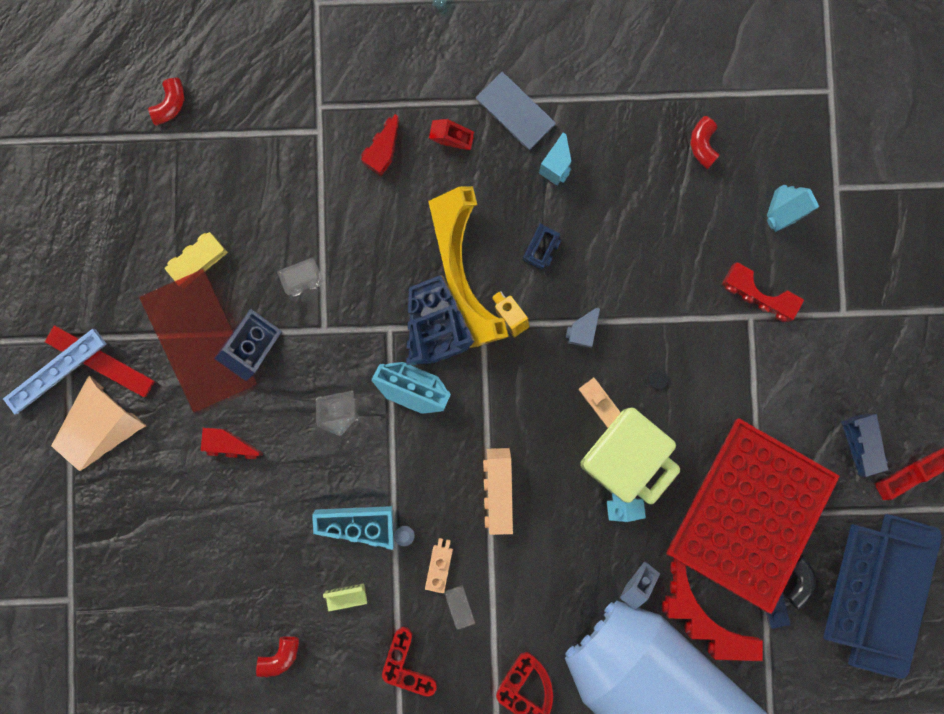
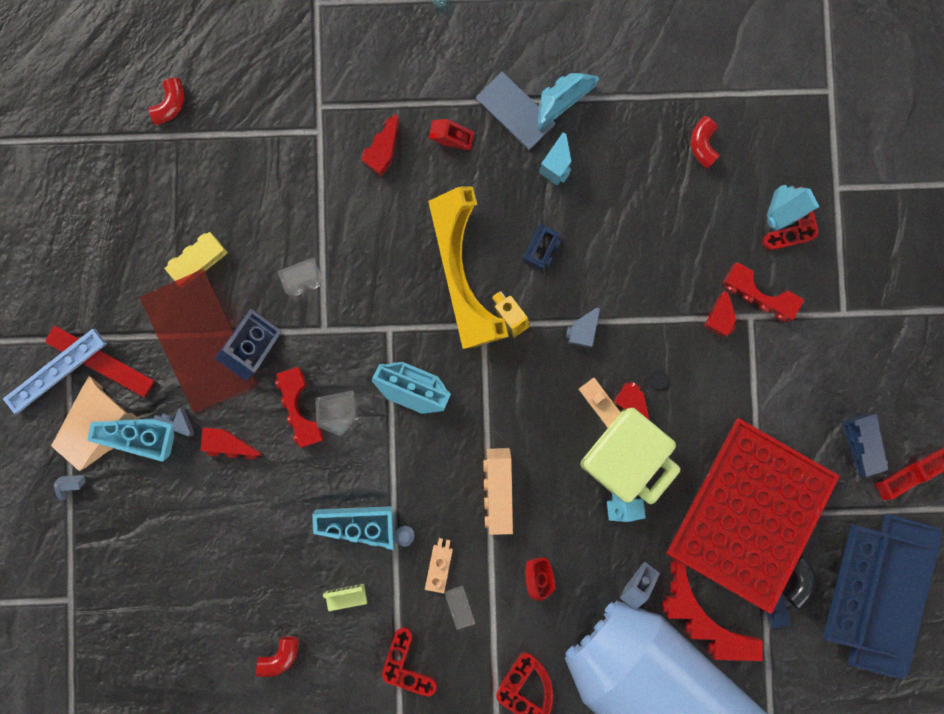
(67, 483): none -> sand blue tile
(141, 437): none -> medium azure wedge
(180, 424): none -> sand blue slope
(291, 384): none -> red arch
(435, 323): dark blue wedge -> none
(539, 578): none -> red piece
(563, 95): none -> medium azure wedge
(631, 397): none -> red slope
(722, 316): none -> red slope
(801, 225): none -> red beam

